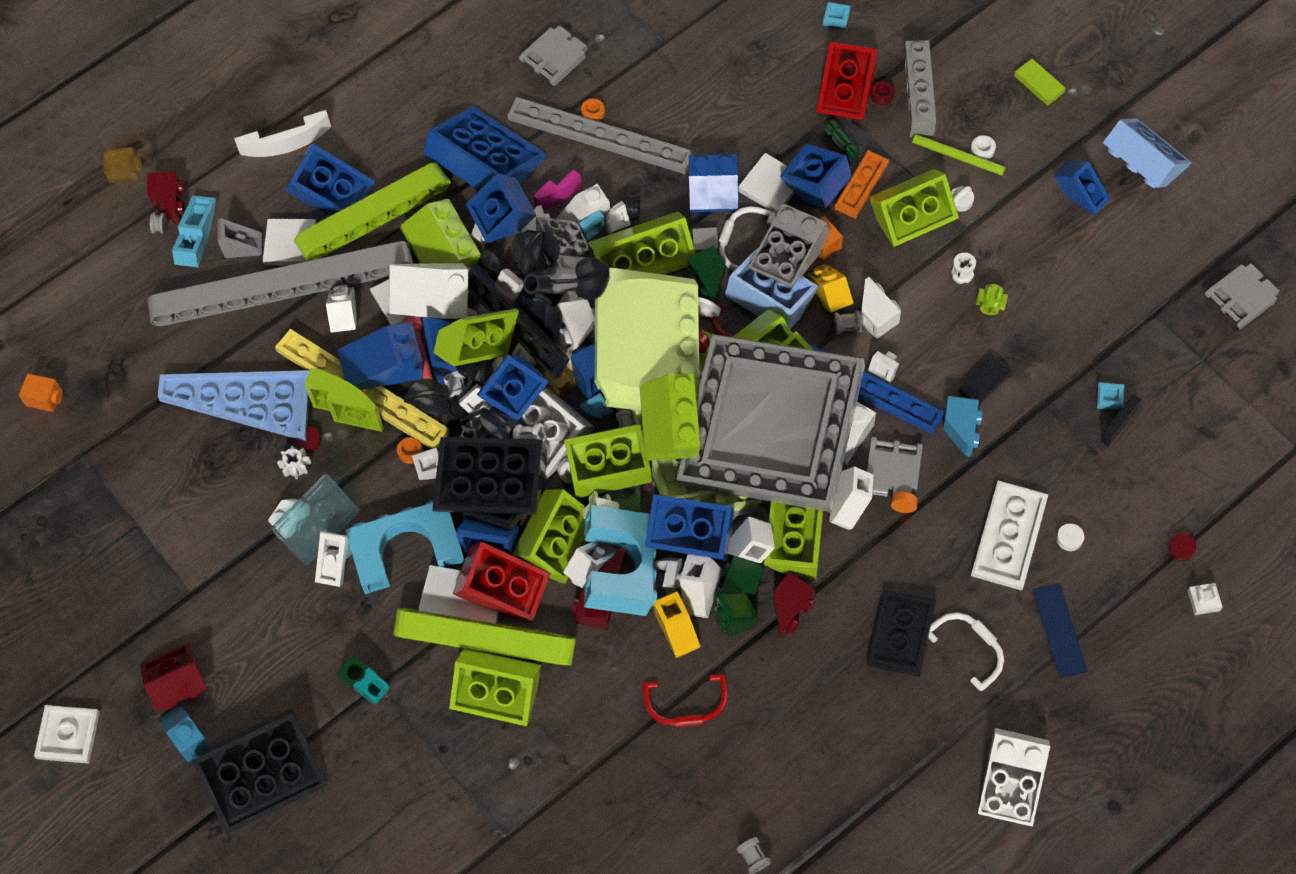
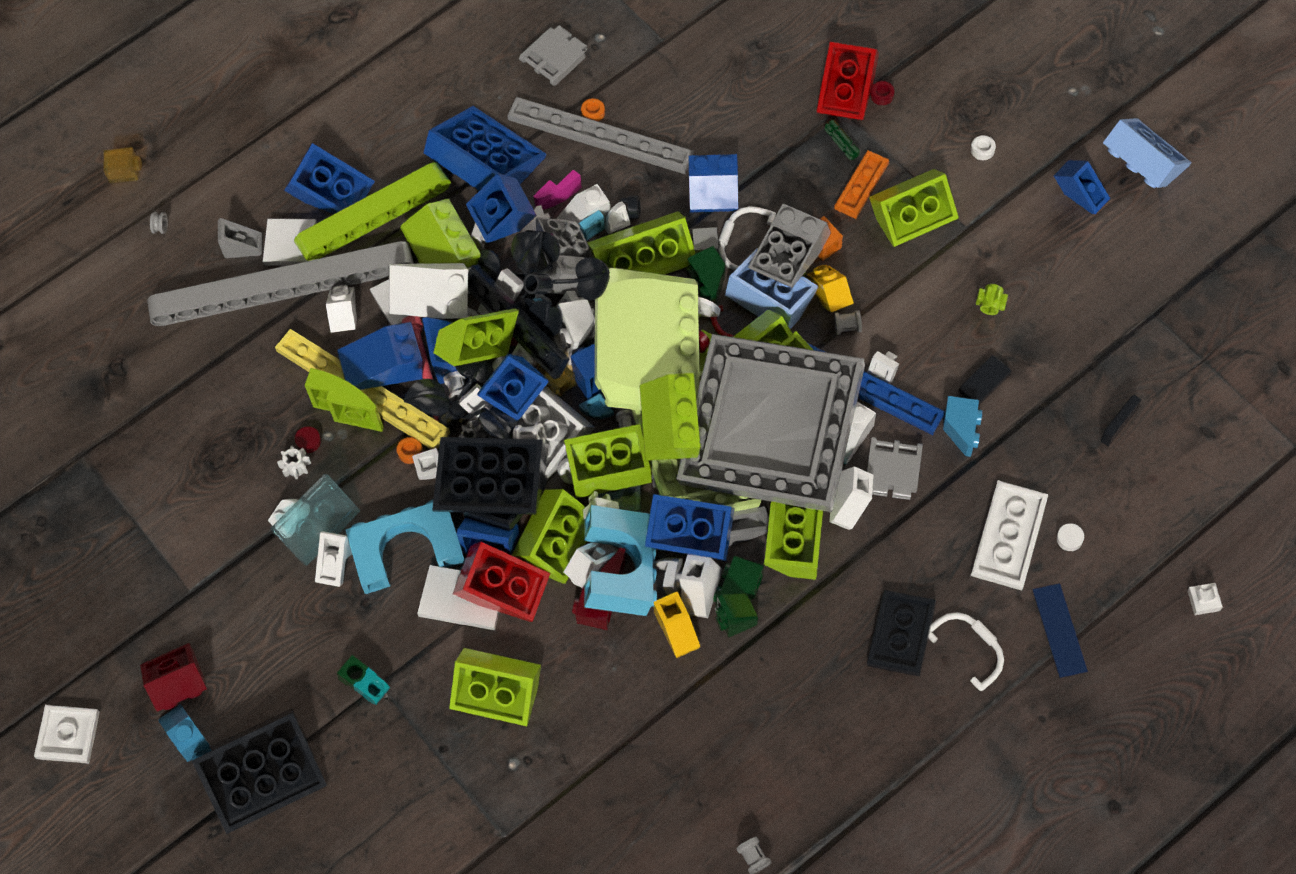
(40, 393): orange brick -> none
(165, 194): dark red slope -> none
(194, 231): medium azure slope -> none
(257, 399): light blue wing -> none
(284, 141): white slope -> none
(484, 636): lime beam -> none
(688, 720): red piece -> none
(752, 540): white slope -> none
(765, 185): white tile -> none
(790, 602): dark red slope -> none
(817, 175): blue slope -> none
(836, 15): medium azure tile -> none
(878, 311): white slope -> none
(904, 502): orange tile -> none
(919, 88): light grey brick -> none
(959, 155): lime bar -> none
(963, 198): white tile -> none
(966, 270): white bush -> none
(1013, 777): white slope -> none
(1039, 82): lime tile -> none
(1110, 396): medium azure tile -> none
(1182, 547): dark red tile -> none
(1243, 294): light grey plate -> none

